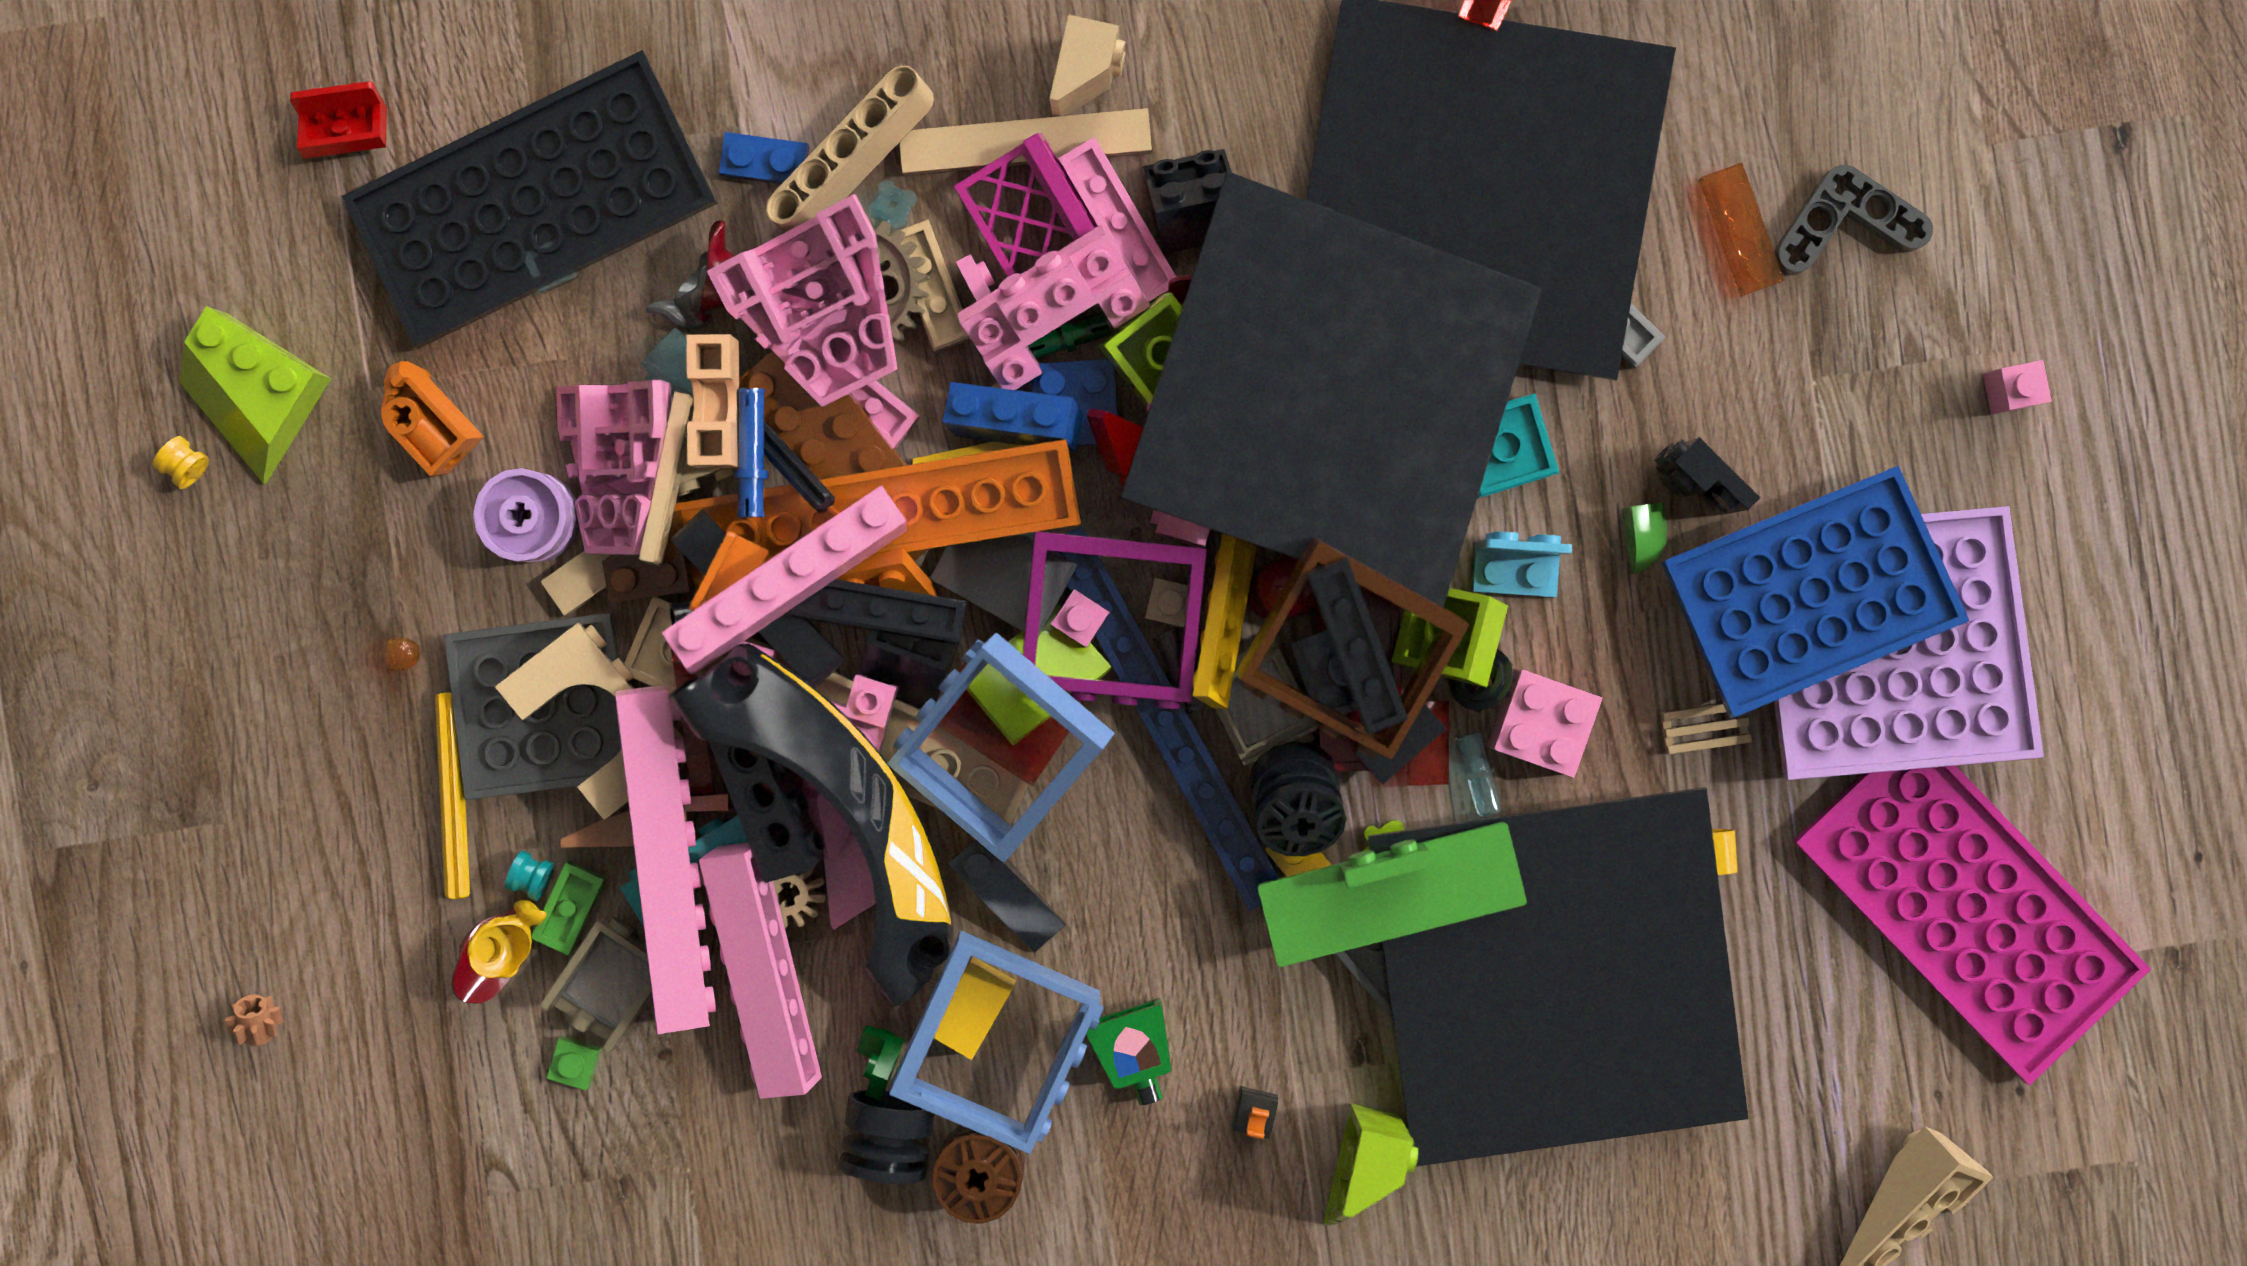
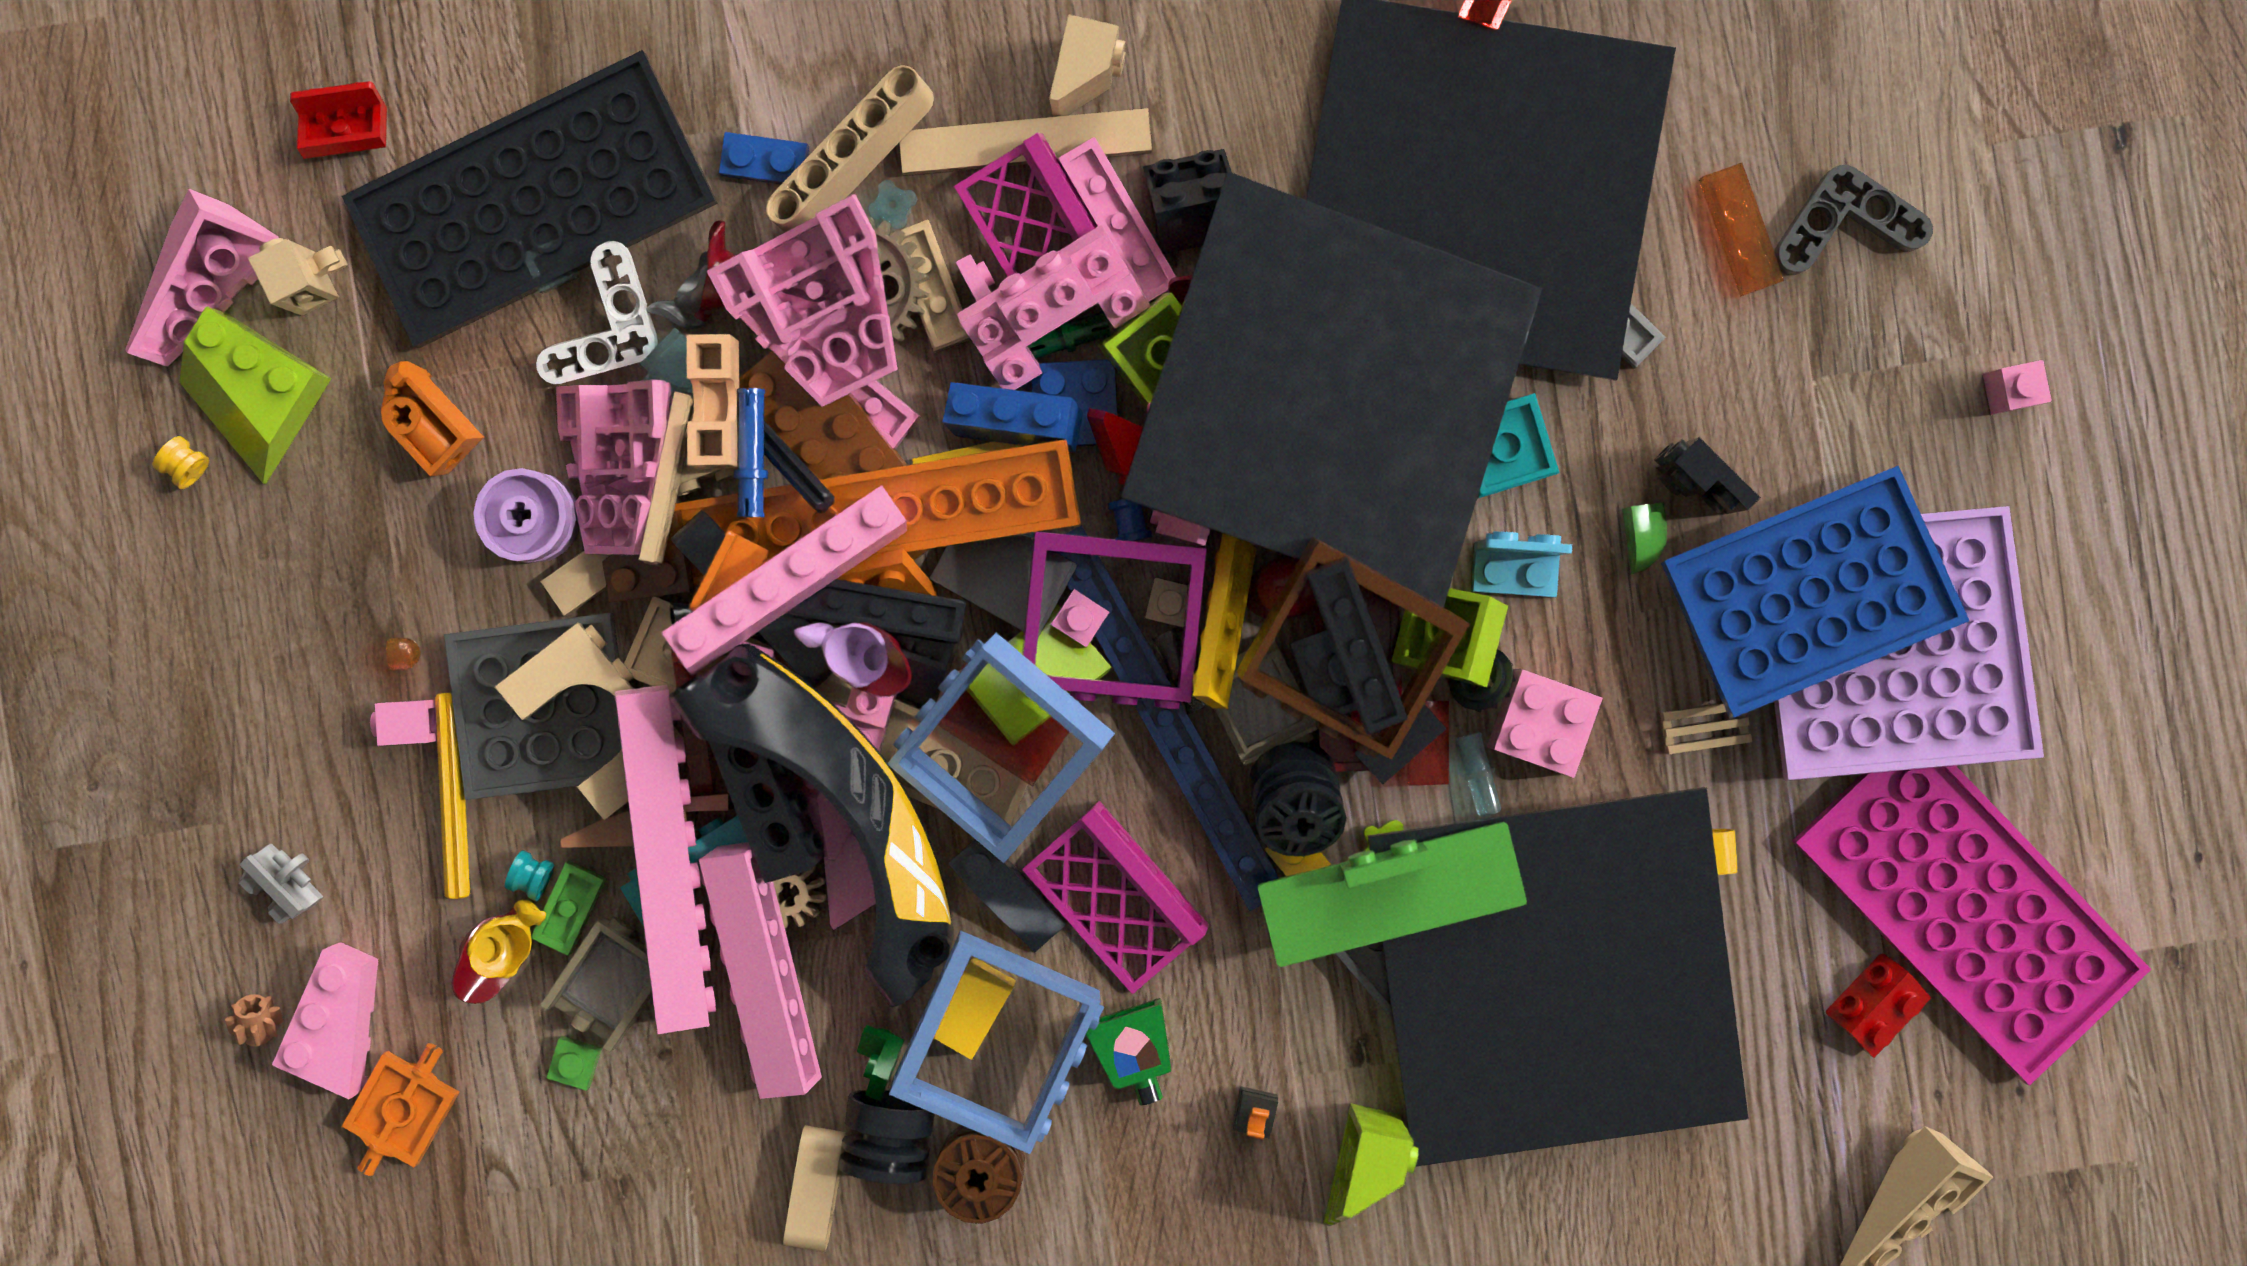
(198, 267): none -> bright pink wedge
(281, 880): none -> light grey hips
(296, 275): none -> tan brick
(332, 1021): none -> bright pink wedge
(400, 1109): none -> orange plate
(404, 722): none -> bright pink brick
(620, 323): none -> white beam
(814, 1189): none -> tan beam
(860, 656): none -> lavender hair
(1129, 521): none -> blue bush
(1144, 876): none -> dark pink fence
(1878, 1004): none -> red bracket

